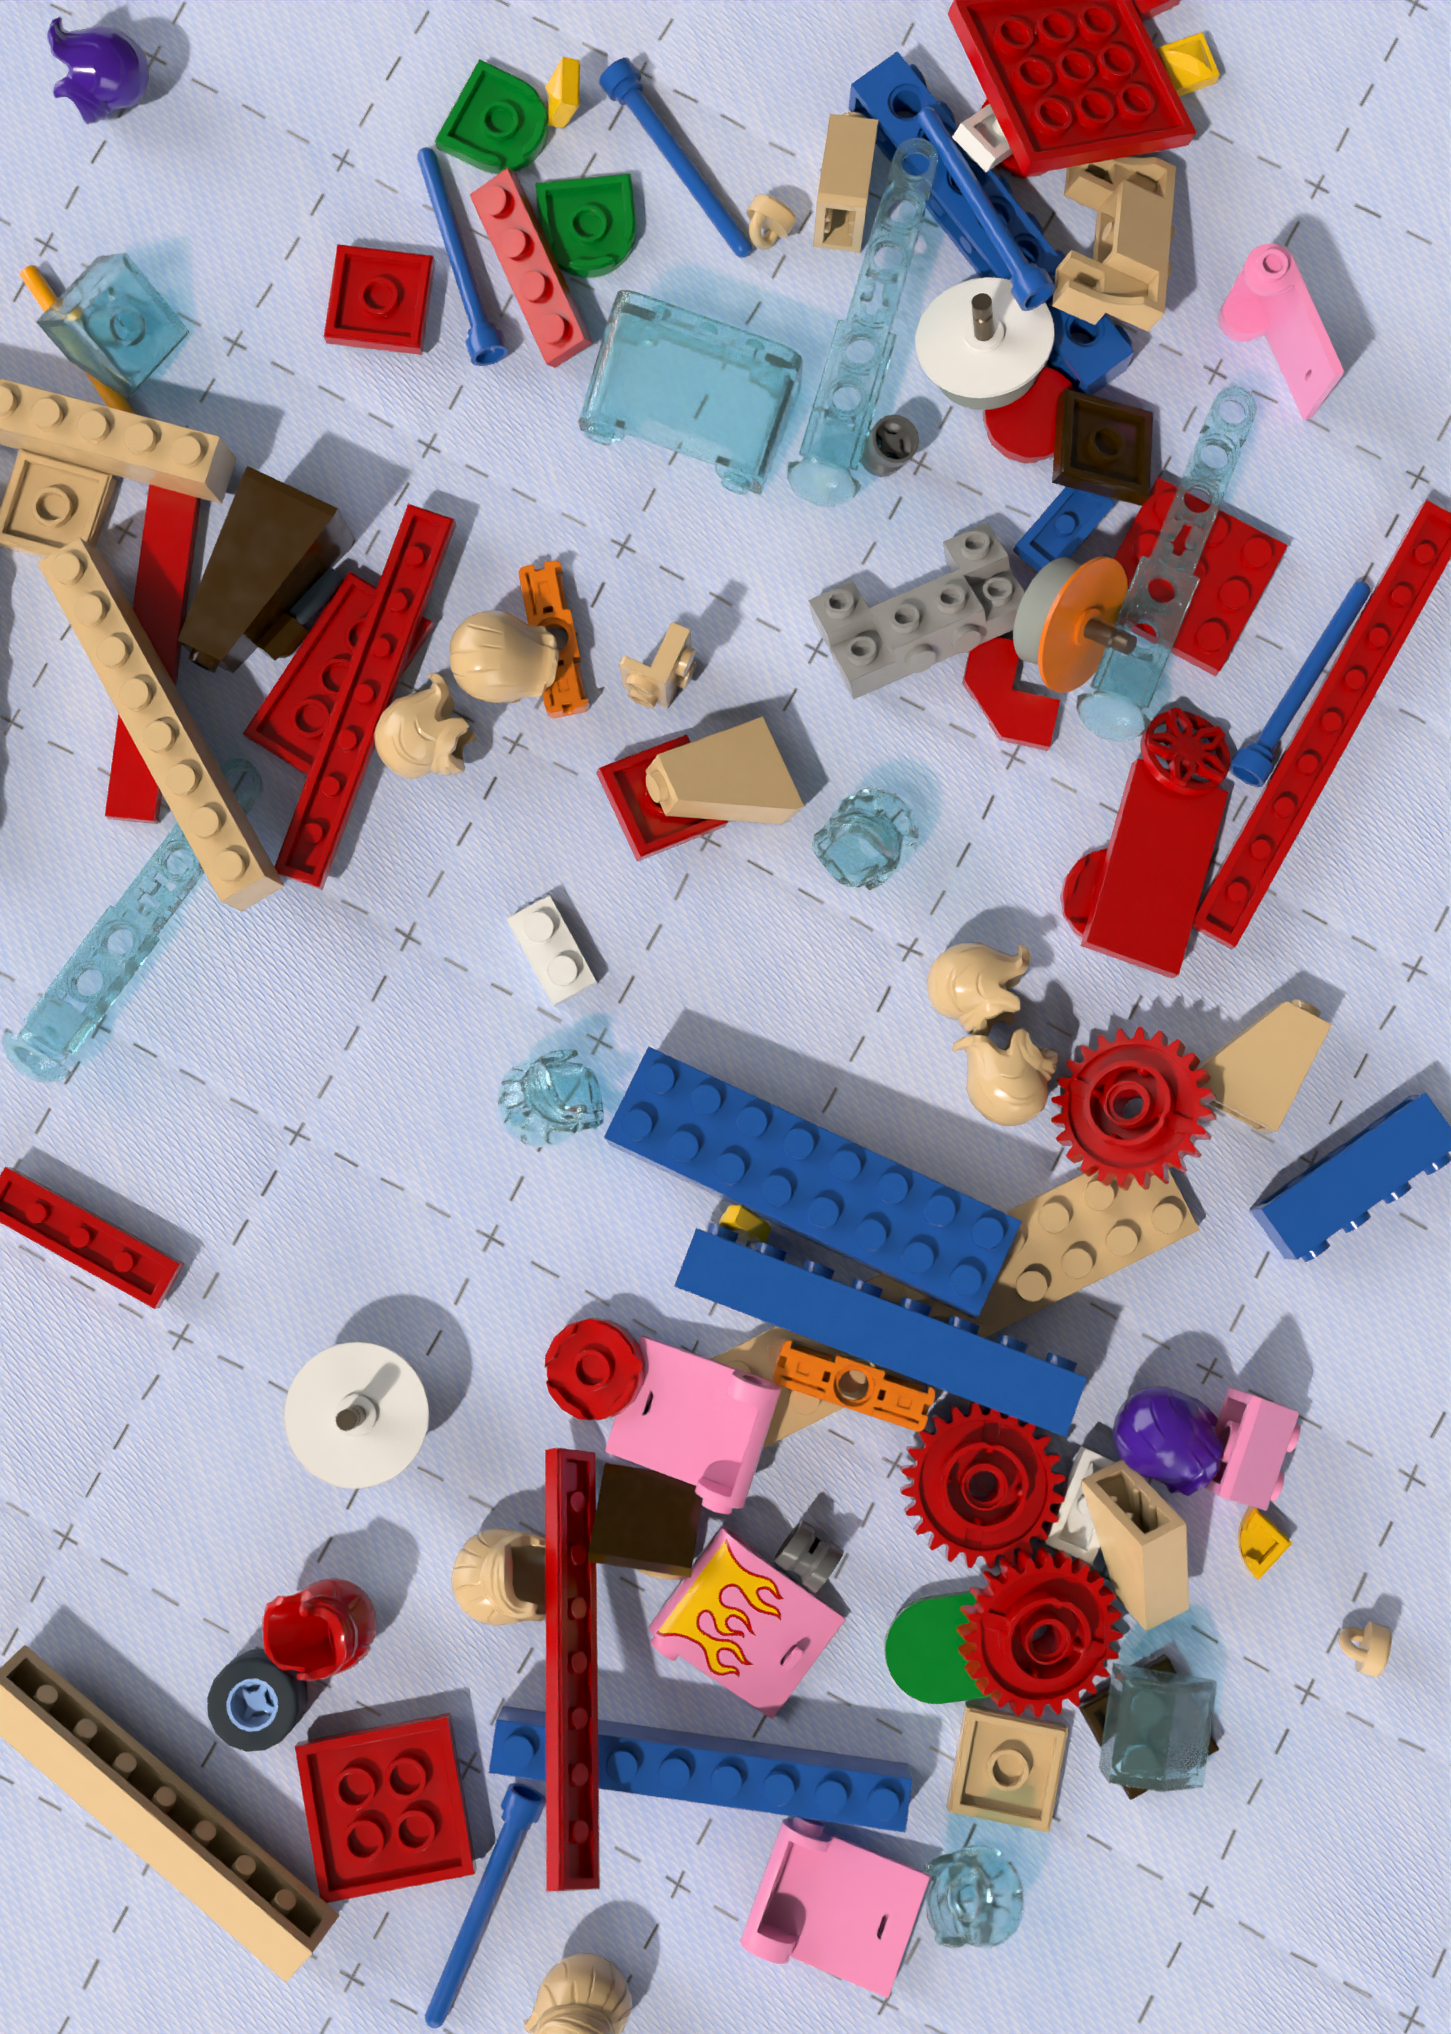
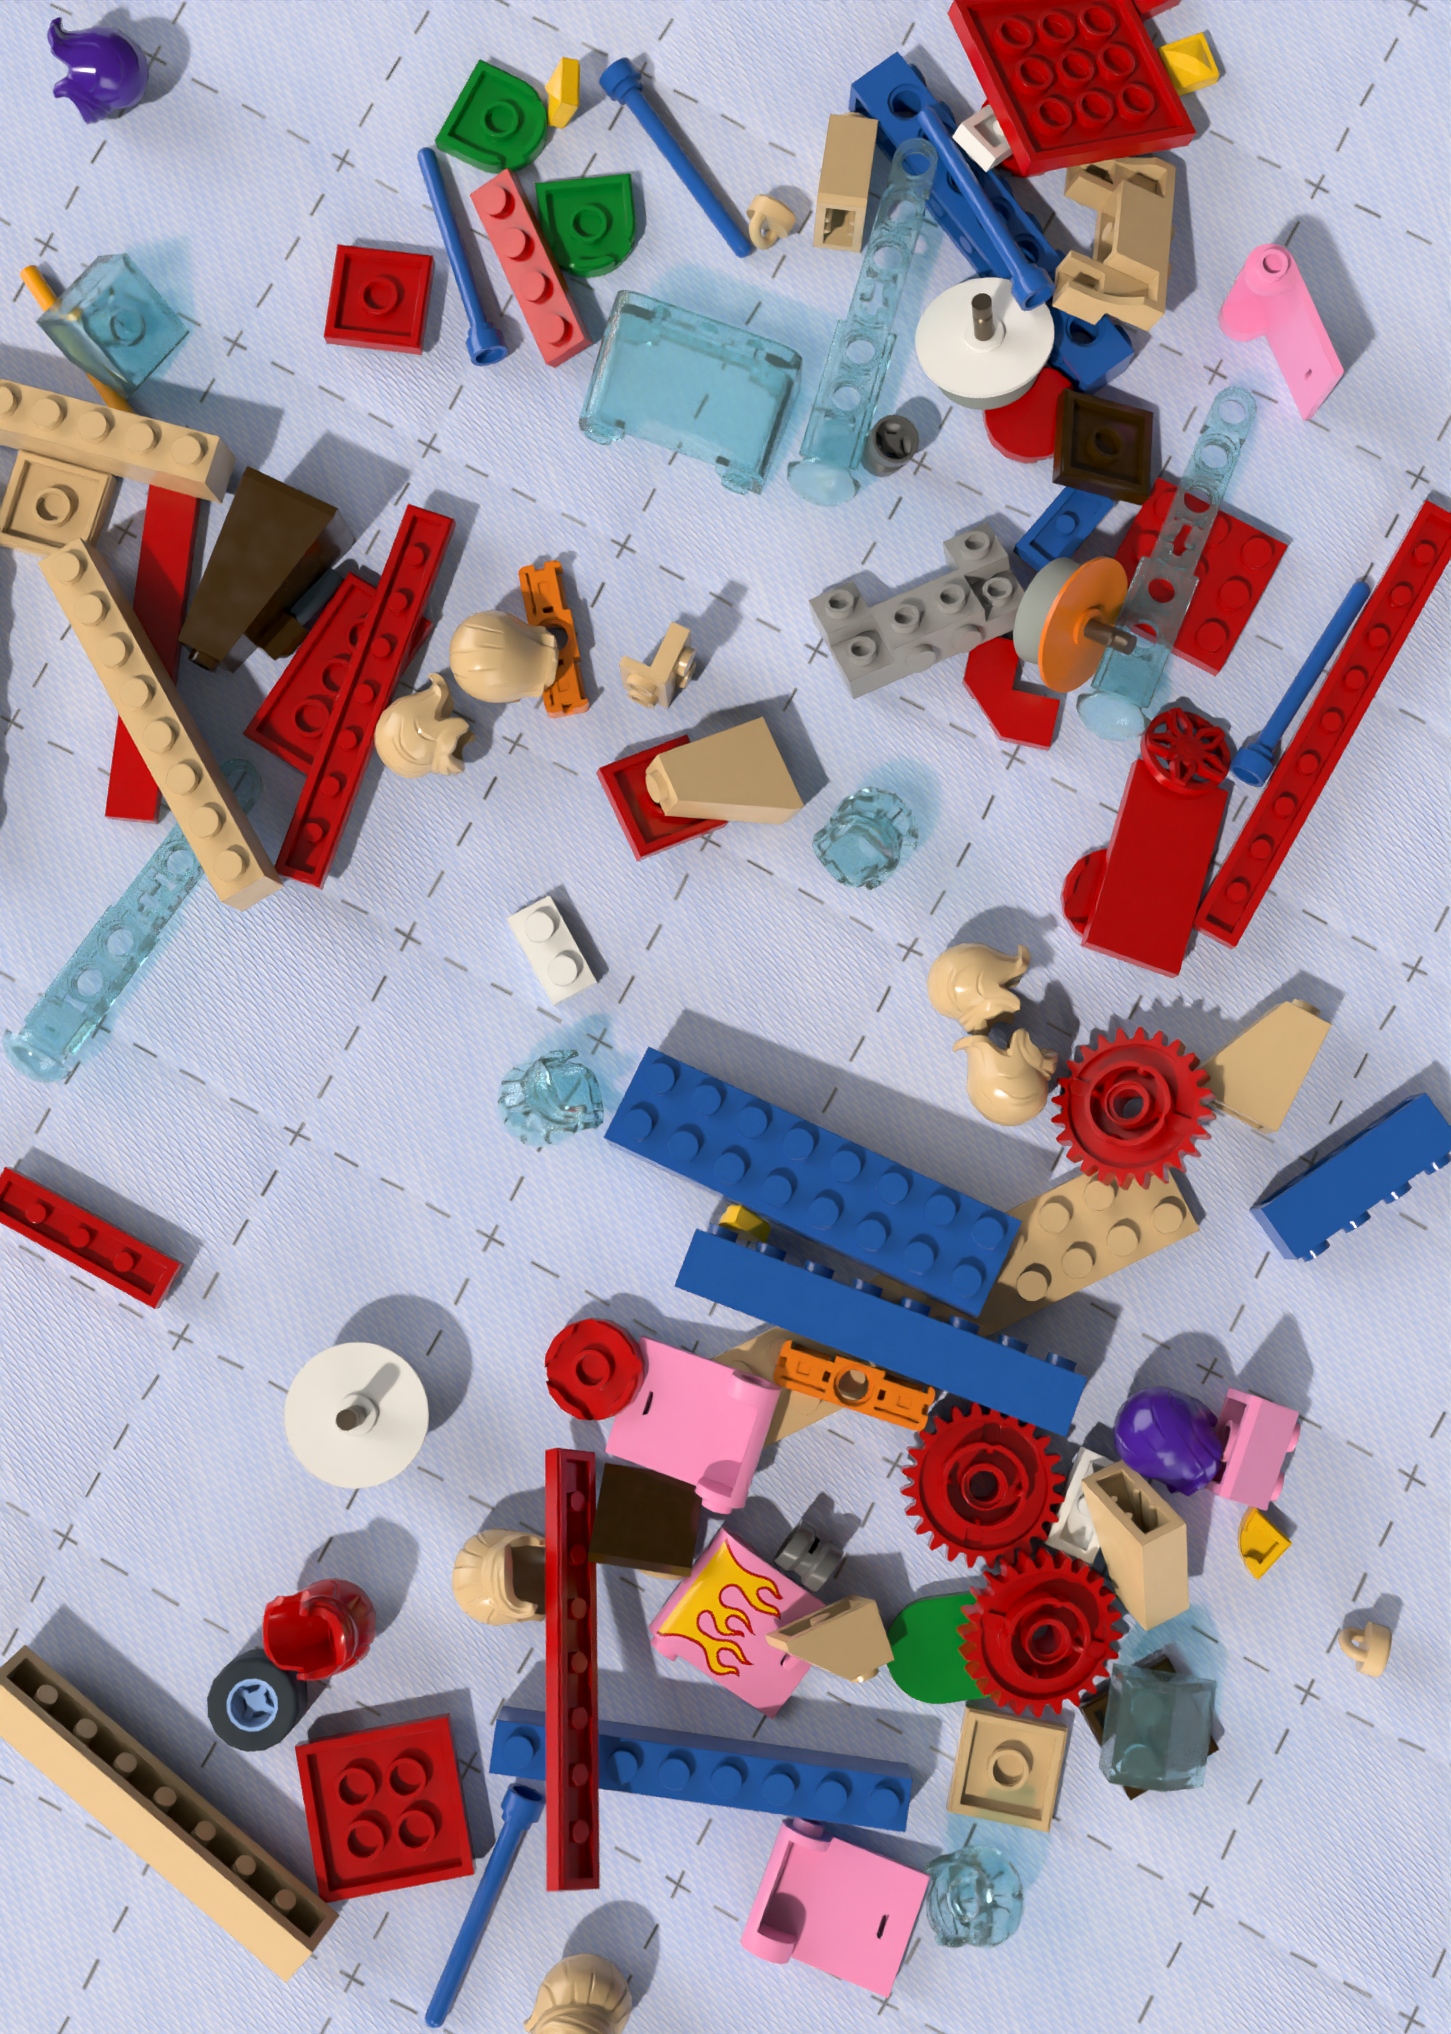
(838, 1638): none -> tan slope

